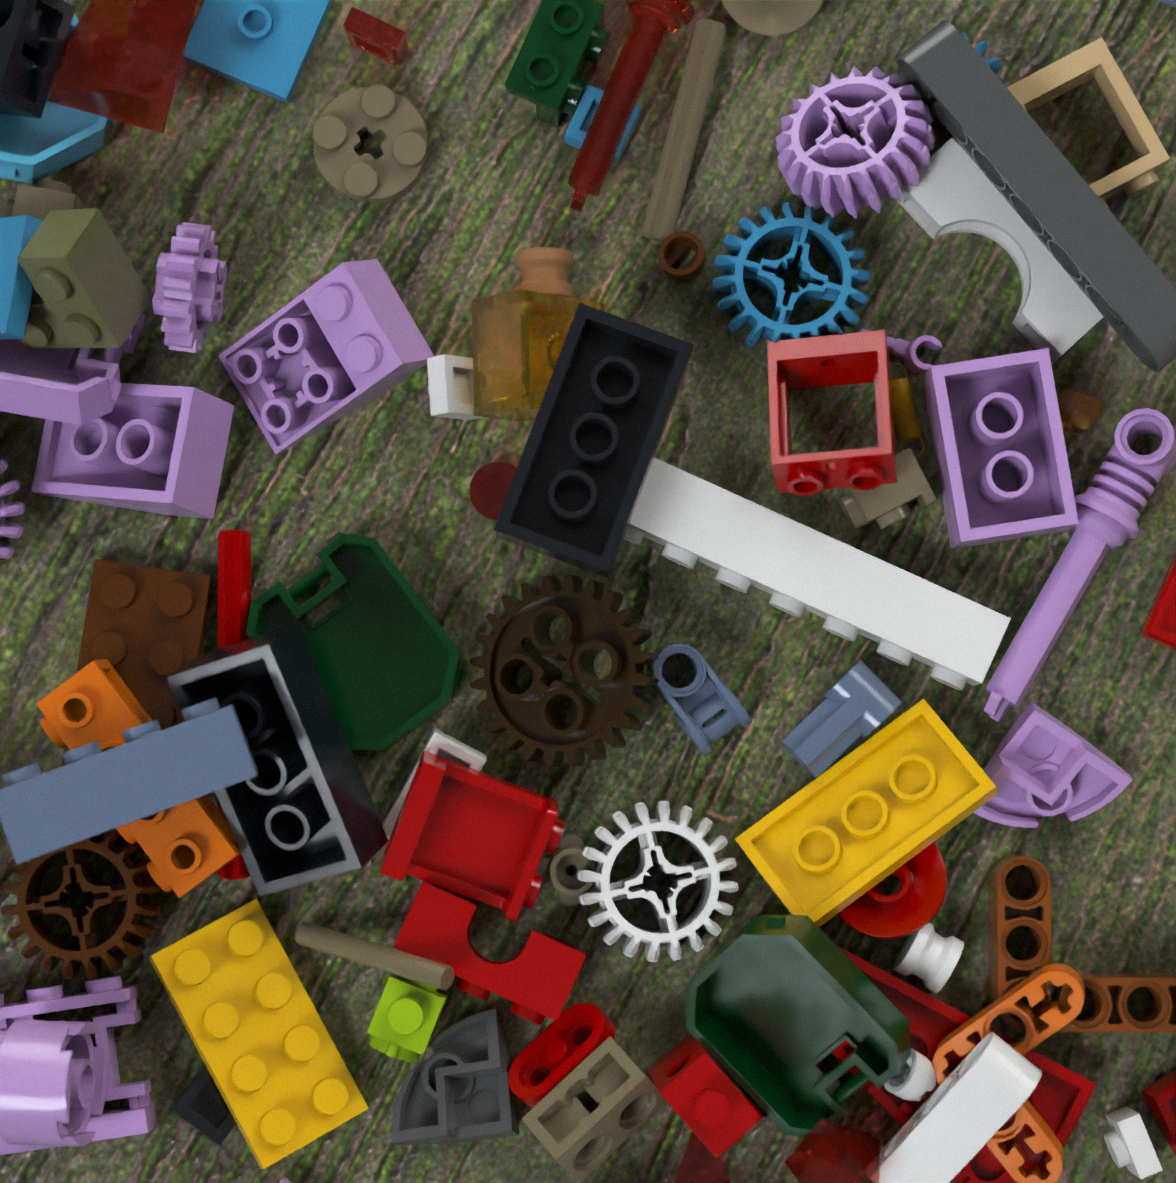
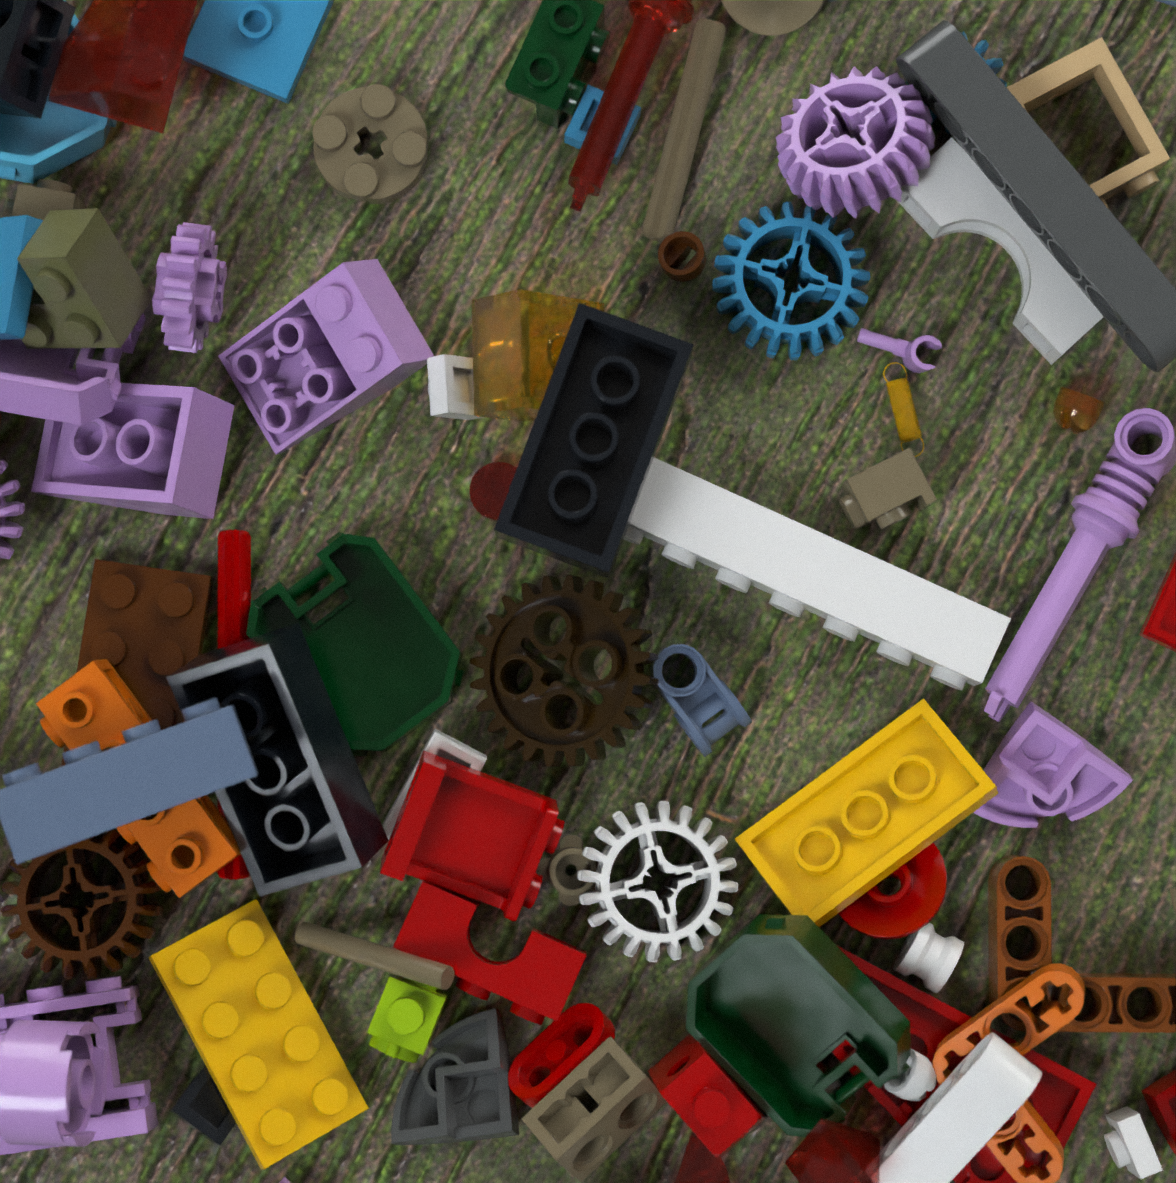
(376, 37): clear red tile -> none
(545, 270): medium nougat wheel -> none
(827, 363): red window -> none
(850, 710): sand blue piece -> none
(999, 448): lavender brick -> none

